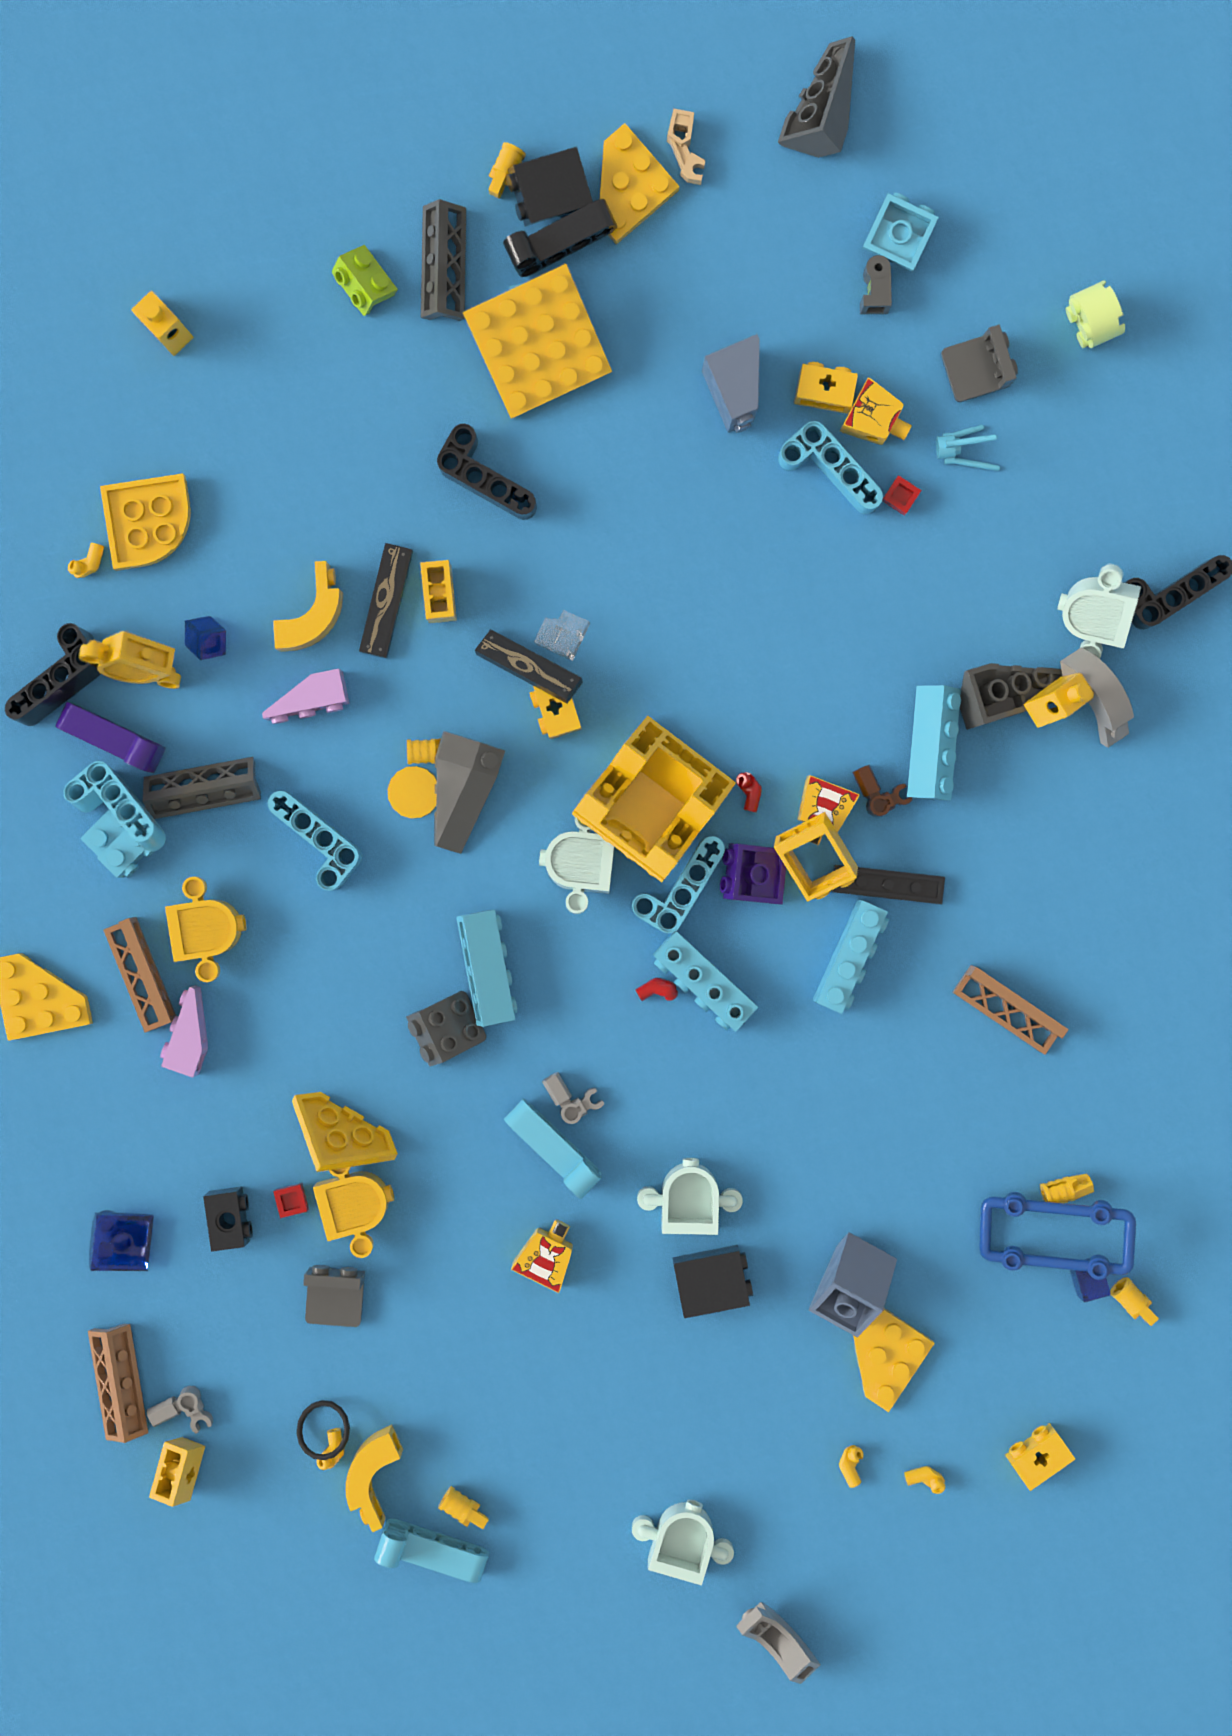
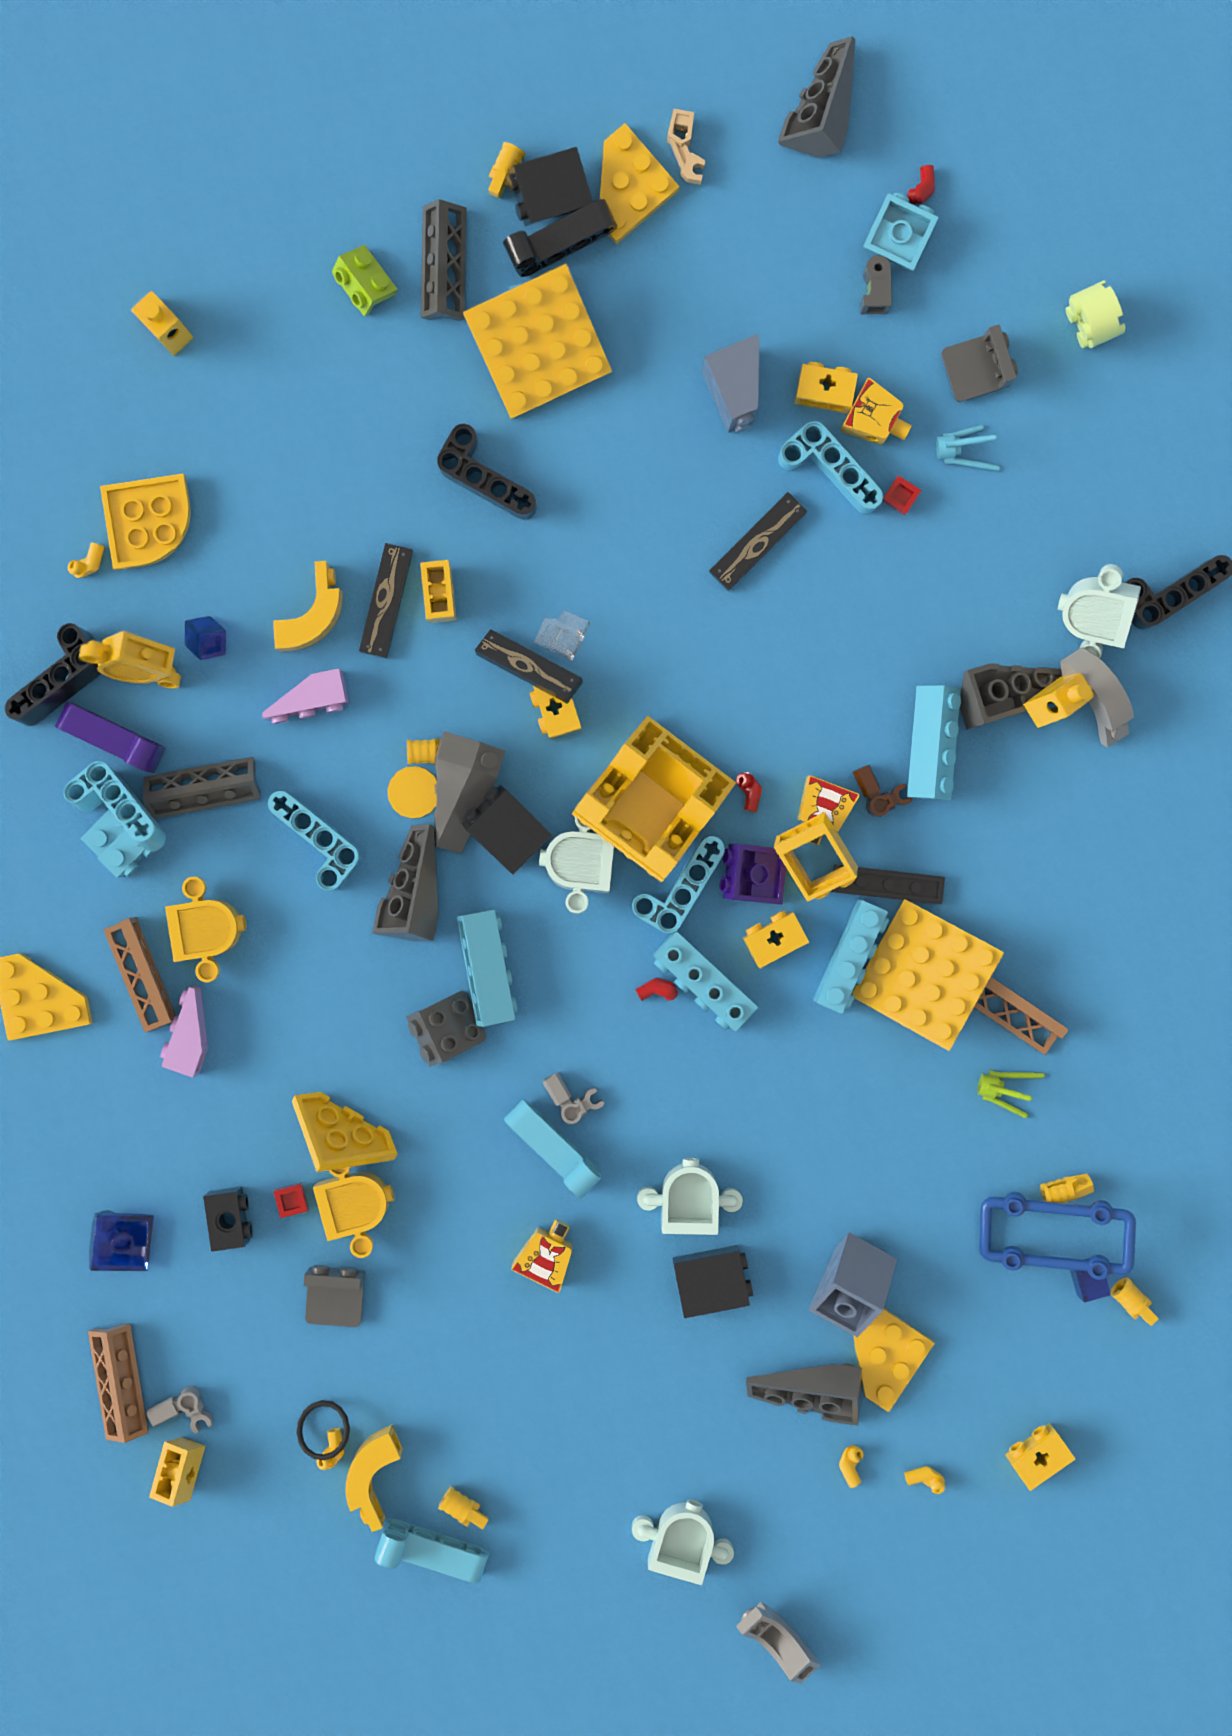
(412, 900): none -> dark grey wedge
(505, 828): none -> black brick
(758, 541): none -> black tile
(791, 938): none -> yellow brick
(824, 1389): none -> dark grey wedge
(925, 188): none -> red arm
(927, 974): none -> yellow plate
(991, 1087): none -> lime plant

